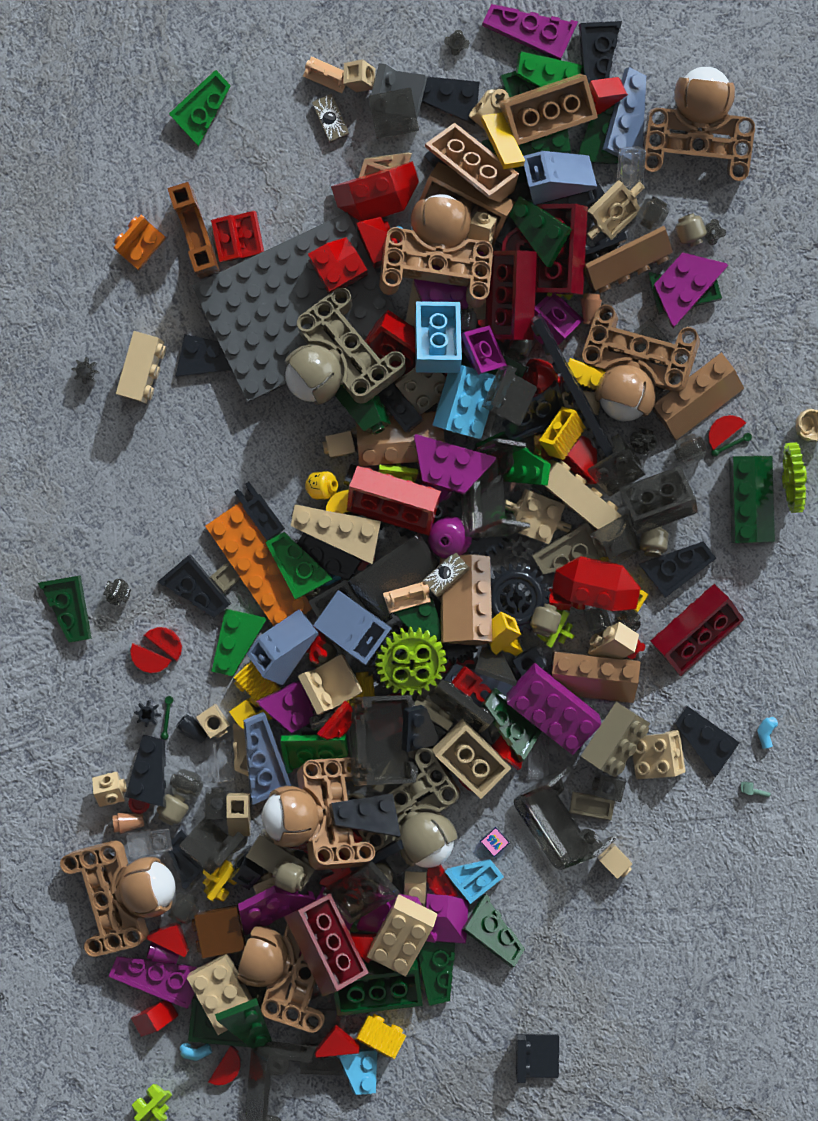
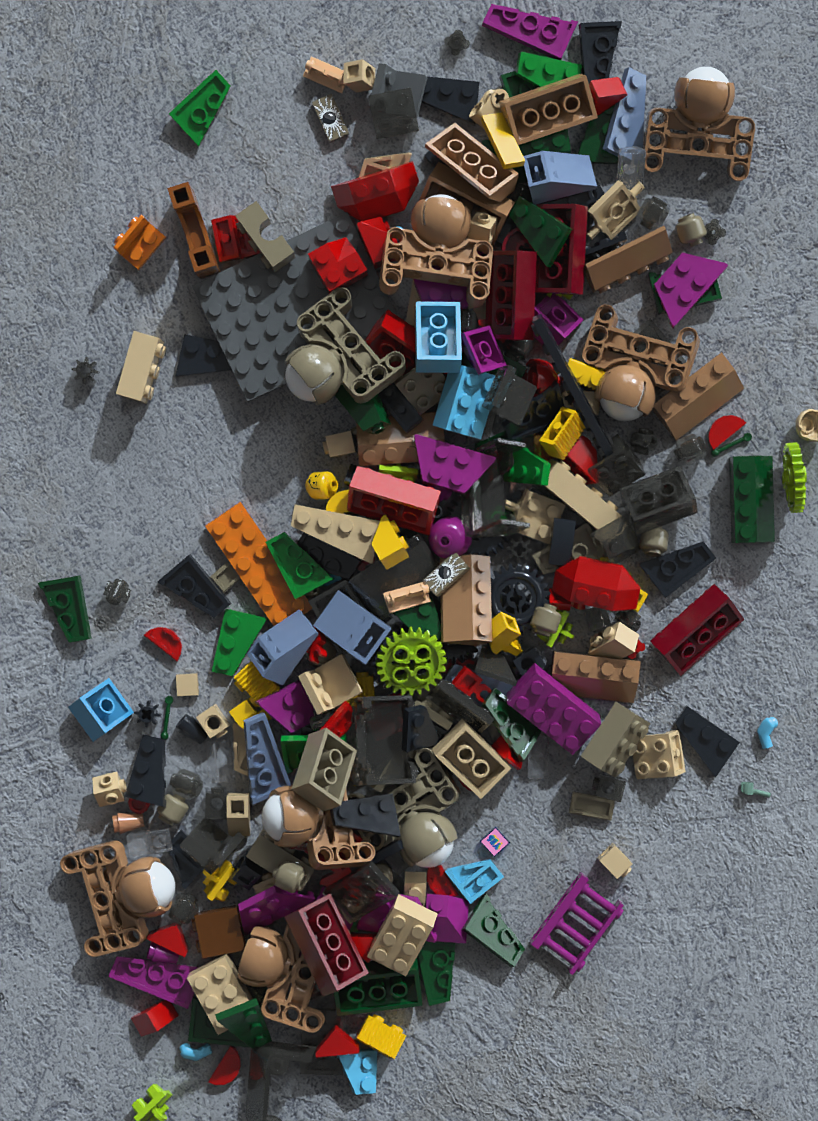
(100, 709): none -> dark azure slope
(148, 660): red tile -> none
(187, 684): none -> tan tile
(260, 513): black hinge -> none
(274, 252): none -> dark tan arch
(324, 769): none -> dark tan brick
(388, 545): none -> yellow slope
(537, 1056): black bracket -> none
(554, 826): clear smoke windscreen -> none
(555, 920): none -> magenta fence
(561, 541): none -> black slope
(590, 304): nougat cone -> none

